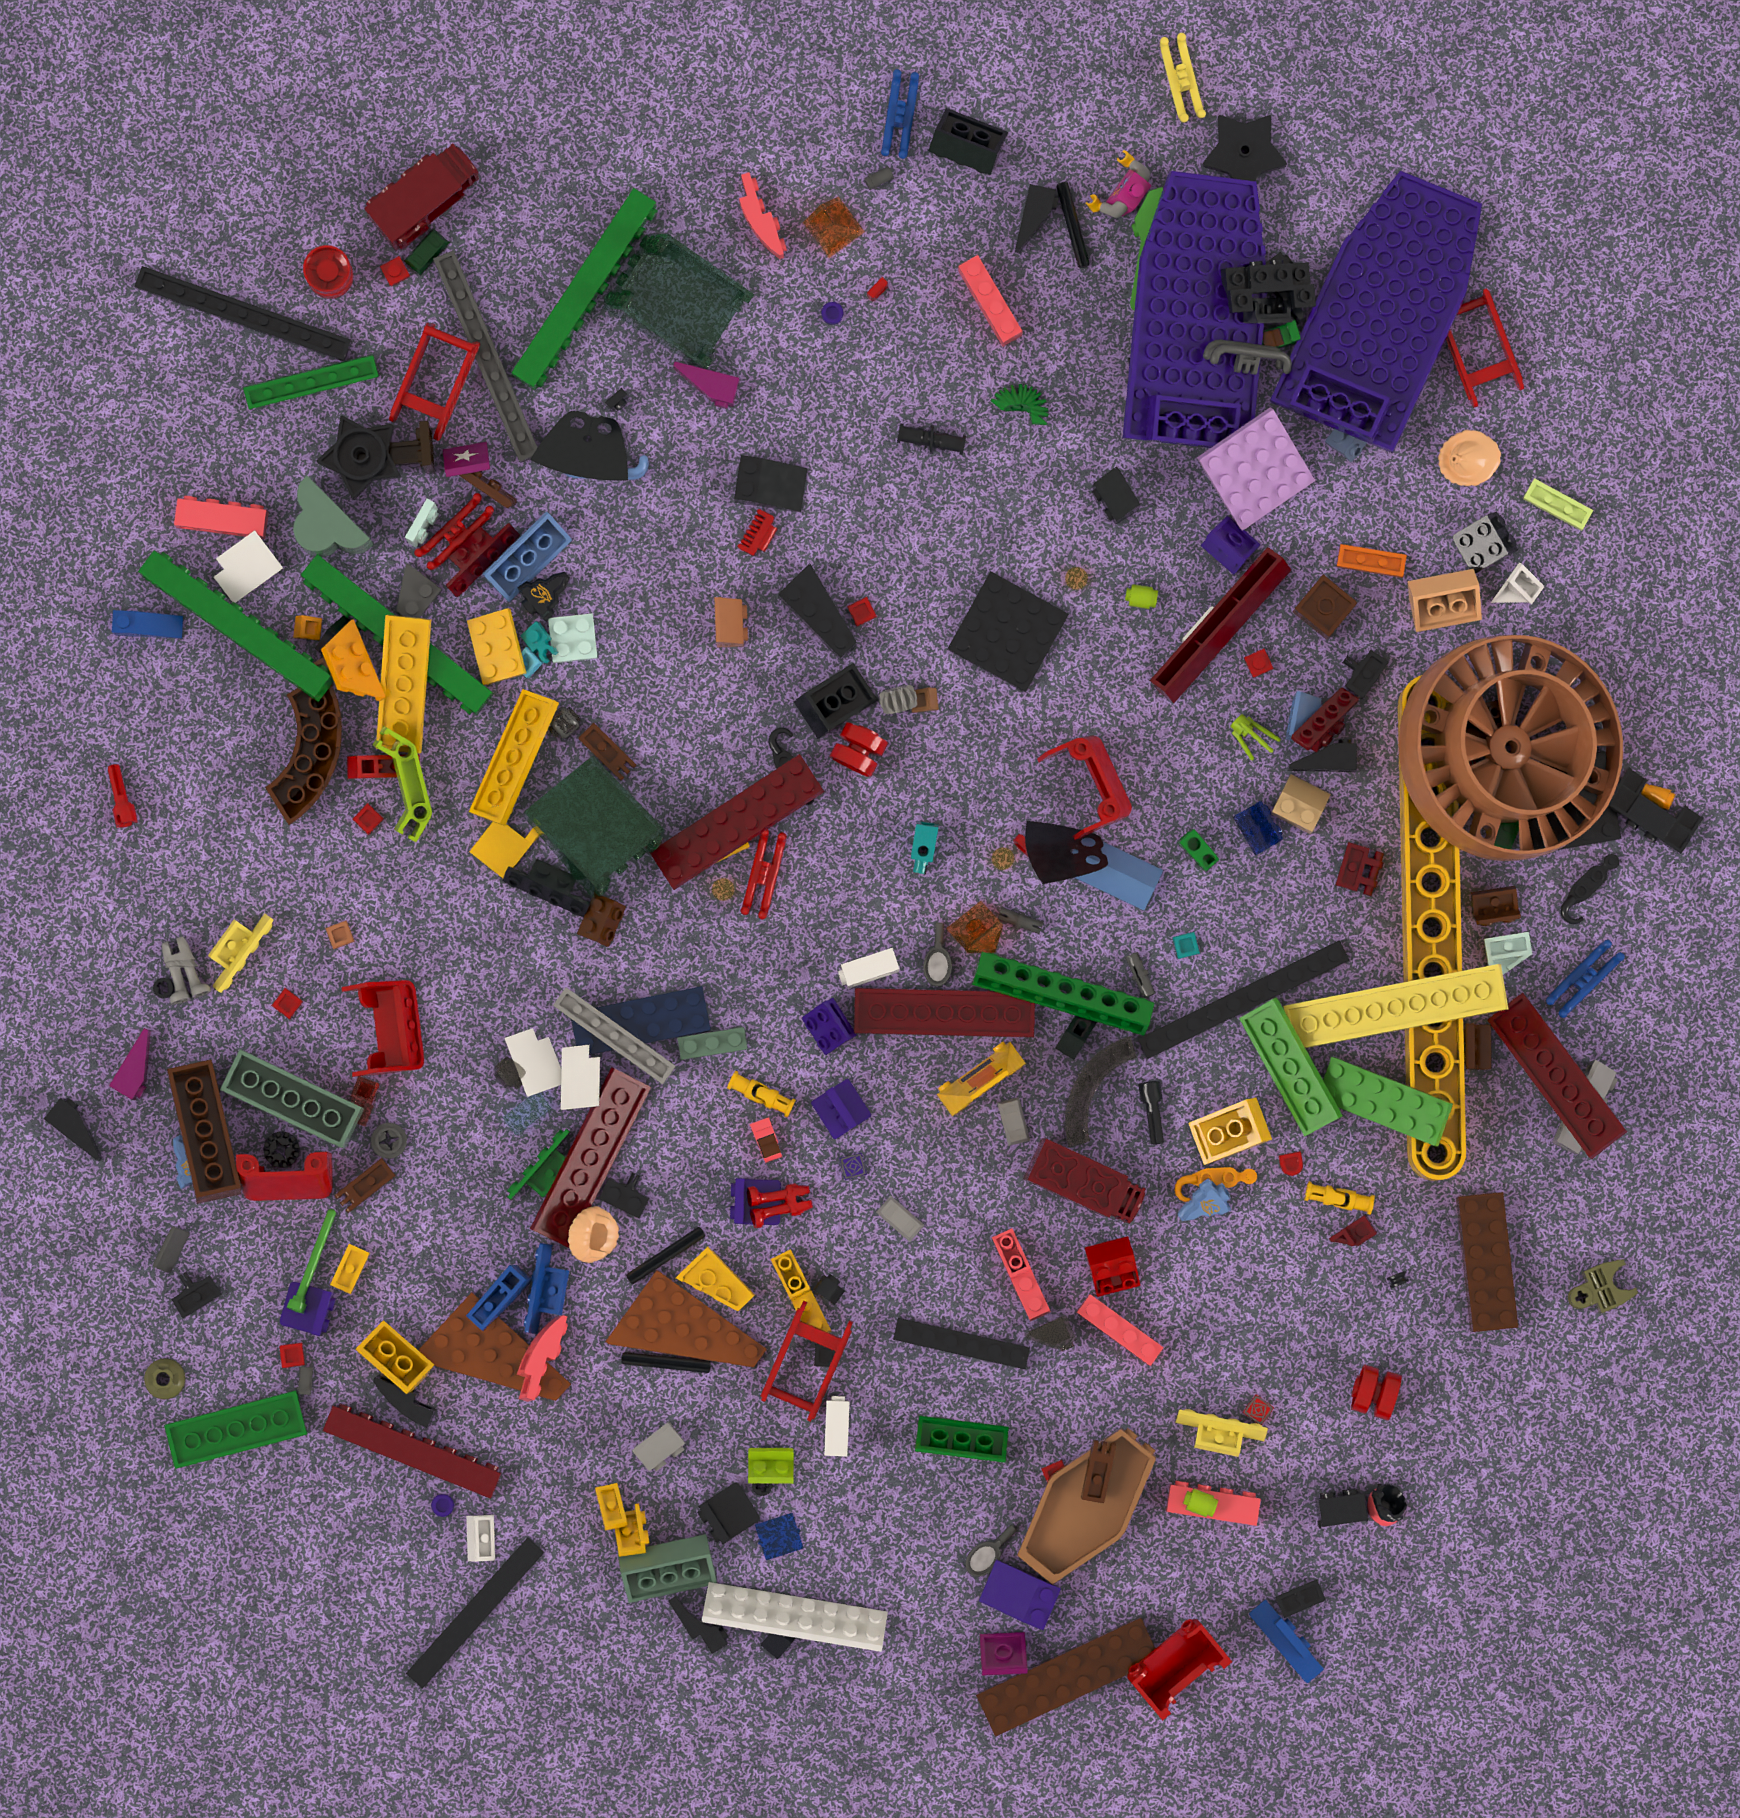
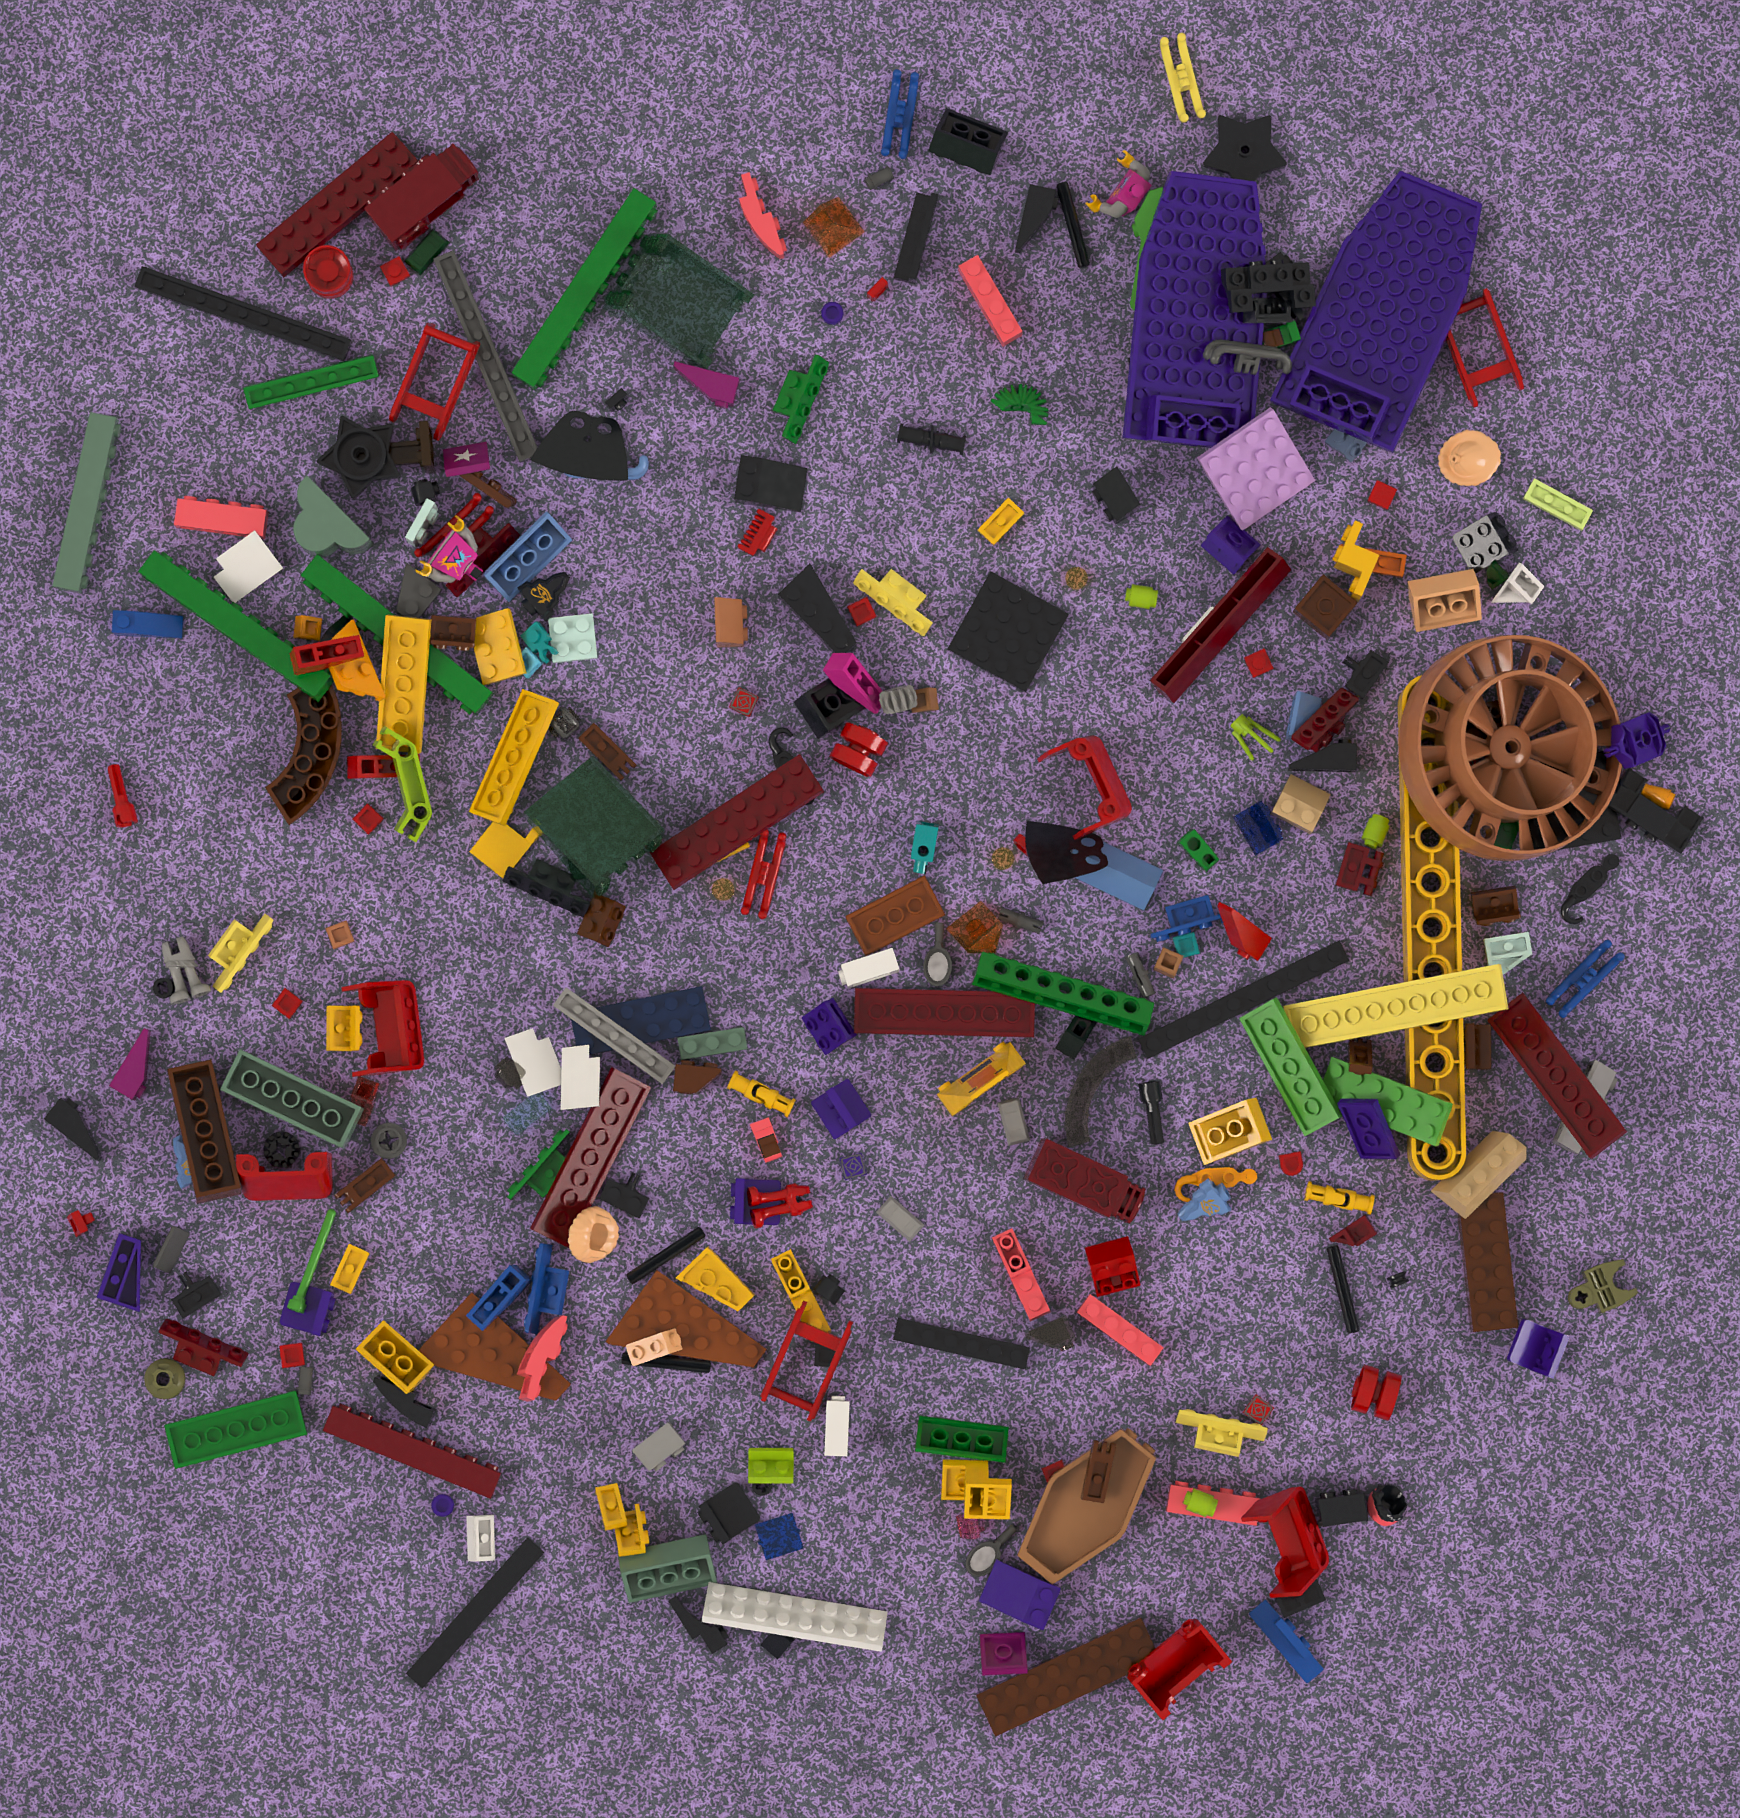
(79, 1222): none -> red tile
(86, 502): none -> sand green brick
(122, 1274): none -> dark purple wedge
(200, 1349): none -> dark red bracket
(325, 654): none -> red slope
(336, 205): none -> dark red plate
(343, 1028): none -> yellow bracket
(425, 490): none -> black plate
(452, 631): none -> reddish brown bracket
(453, 556): none -> torso
(654, 1347): none -> light nougat bracket
(694, 1079): none -> reddish brown slope
(743, 702): none -> tile
(798, 396): none -> green bracket
(854, 680): none -> dark pink slope
(895, 915): none -> dark orange tile
(896, 596): none -> light yellow bracket
(916, 237): none -> black fence
(968, 1527): none -> clear pink tile
(981, 1495): none -> yellow bracket
(1000, 521): none -> yellow plate
(1168, 962): none -> medium nougat slope
(1186, 916): none -> blue bracket
(1243, 933): none -> red slope
(1296, 1537): none -> red windscreen
(1342, 1289): none -> black axle
(1355, 560): none -> yellow bracket
(1360, 1056): none -> reddish brown hinge
(1368, 1128): none -> dark purple tile
(1375, 831): none -> lime brick
(1382, 495): none -> red tile
(1481, 1173): none -> tan slope
(1496, 575): none -> dark green tile
(1537, 1348): none -> dark purple bracket
(1628, 742): none -> dark purple plate

